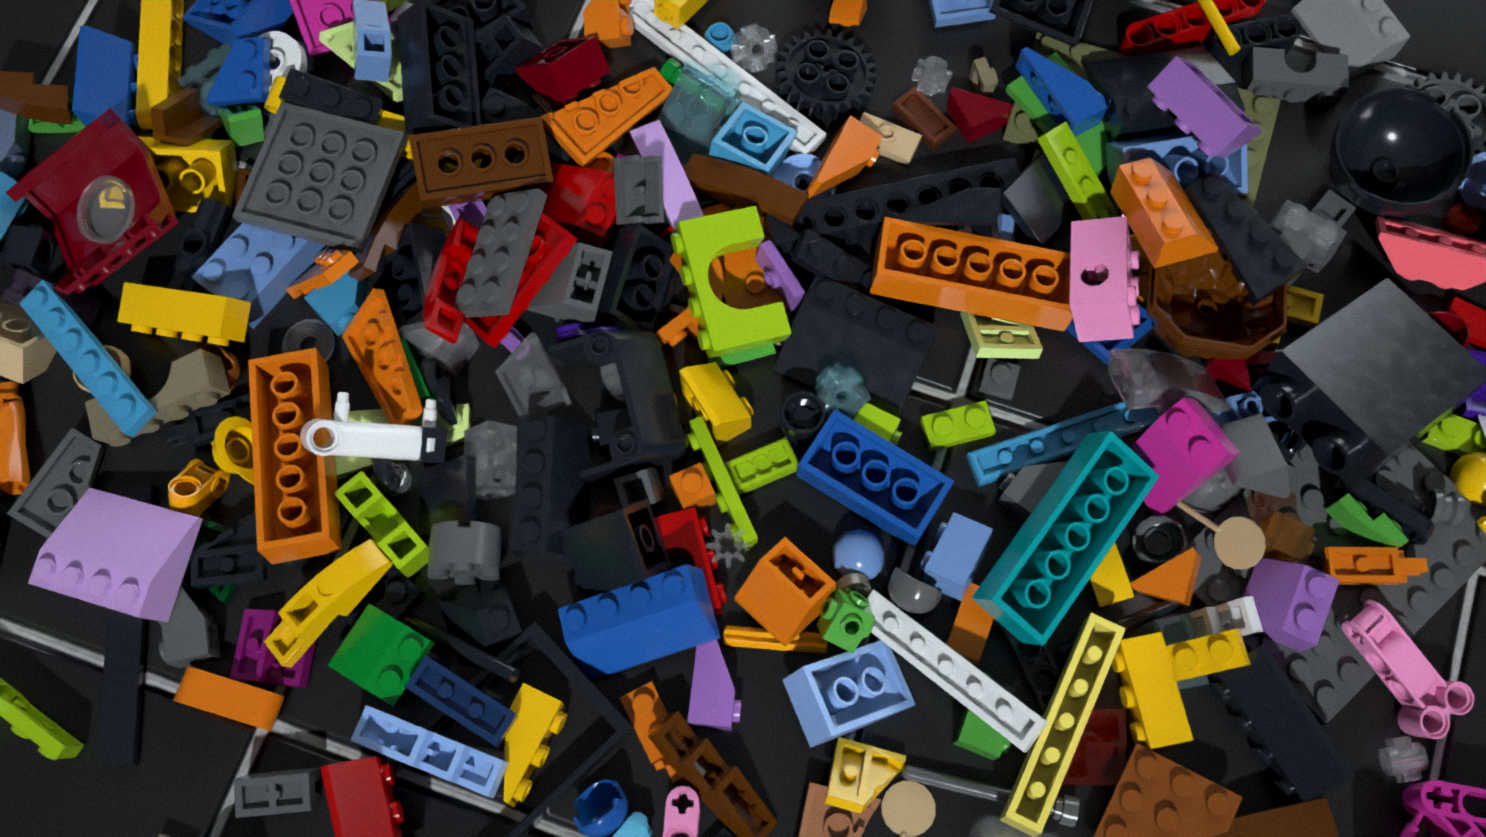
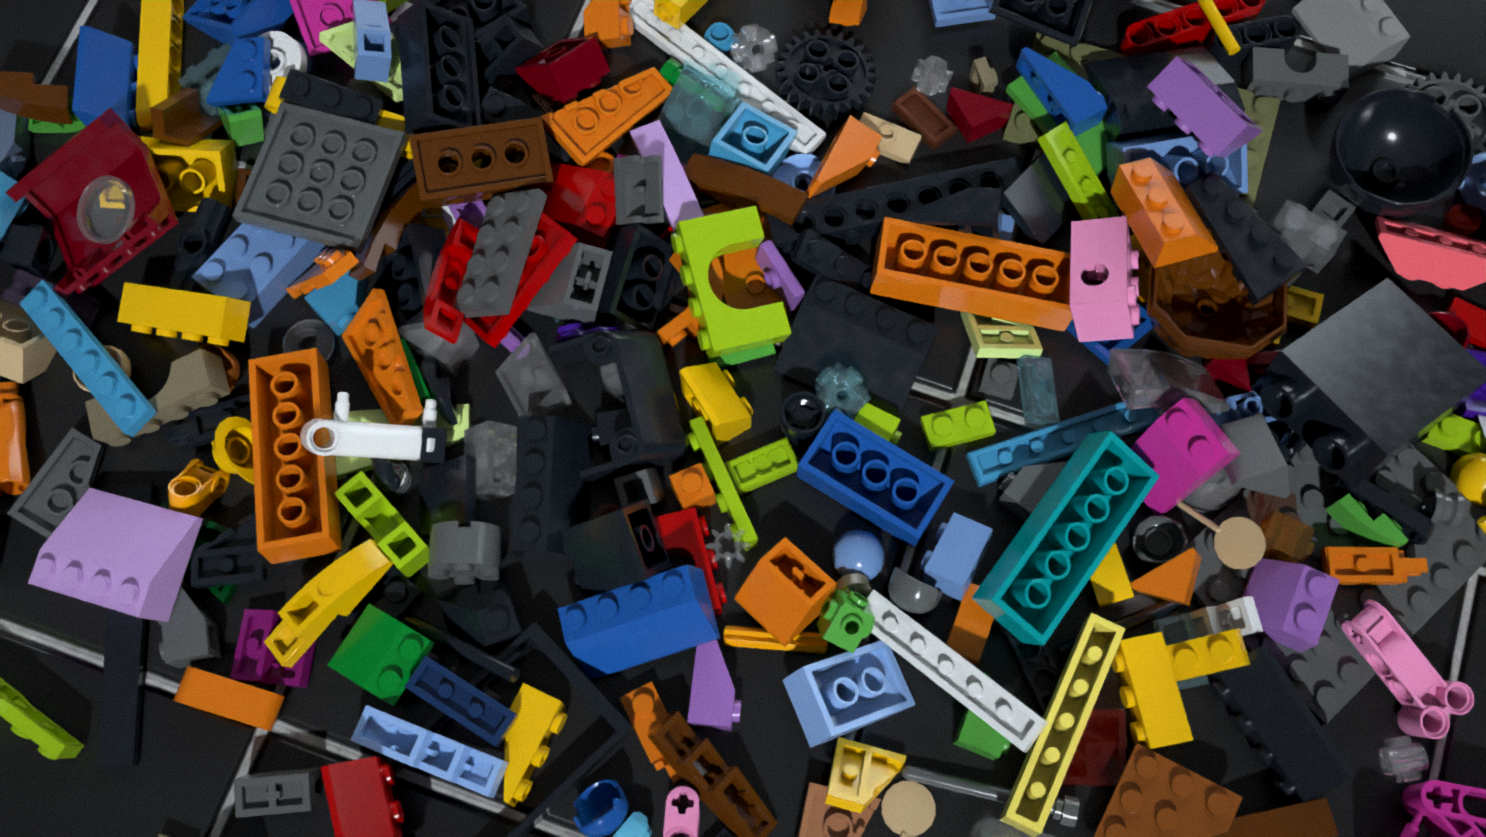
(1037, 390): none -> clear light blue plate

